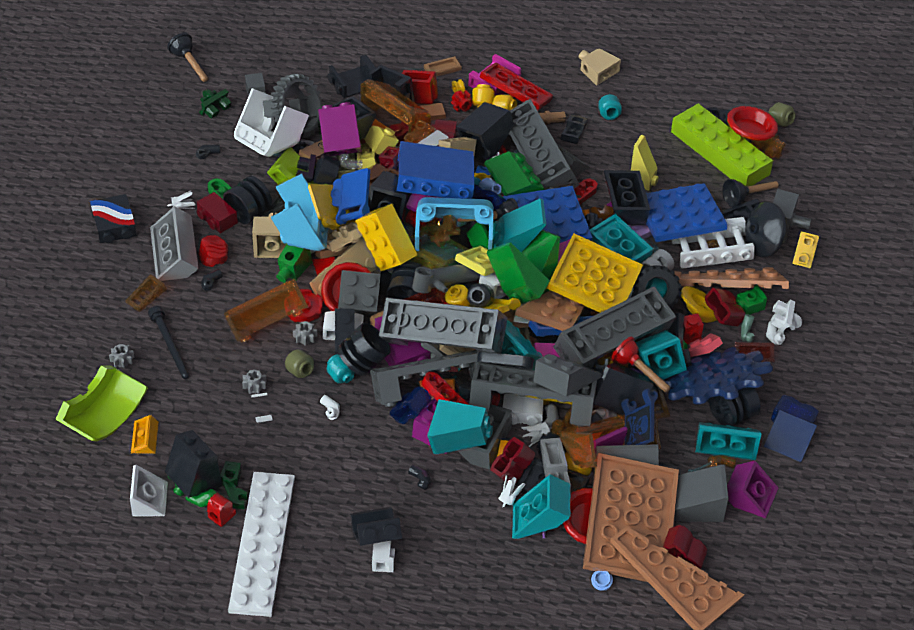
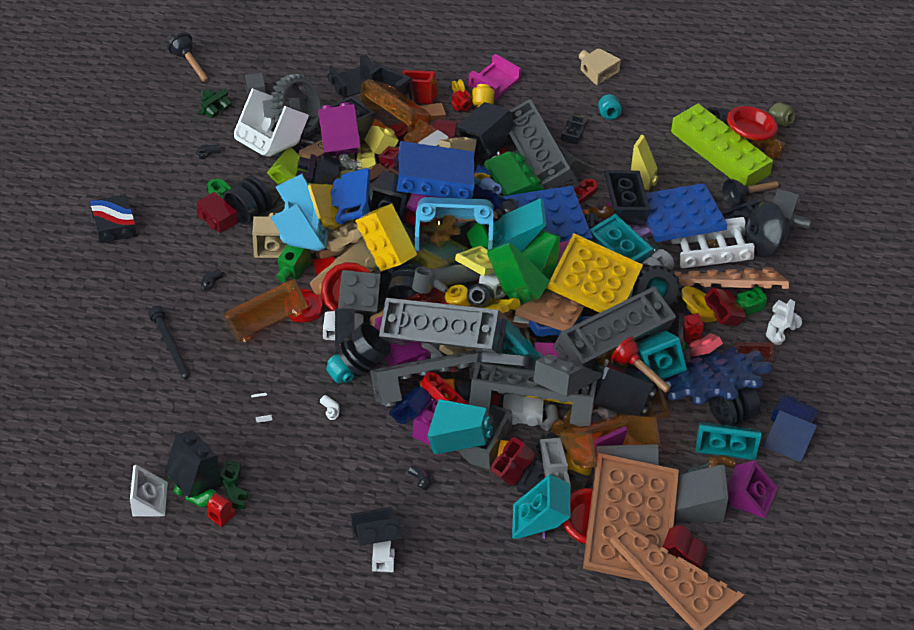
(105, 406): lime panel -> none
(121, 355): light grey gear -> none
(145, 285): clear orange slope -> none
(145, 435): light orange slope -> none
(174, 246): light grey slope -> none
(180, 203): white piece -> none
(213, 250): red hair -> none
(254, 381): light grey gear -> none
(261, 544): white plate -> none
(299, 363): olive head -> none
(304, 333): light grey gear -> none
(444, 66): medium nougat tile -> none
(505, 101): yellow head -> none
(506, 495): white piece -> none
(516, 85): red tile -> none
(536, 431): white piece -> none
(552, 117): medium nougat pin -> none
(601, 580): light blue plate -> none
(640, 420): dark blue flag -> none
(745, 329): sand green arm -> none
(805, 249): yellow hips -> none

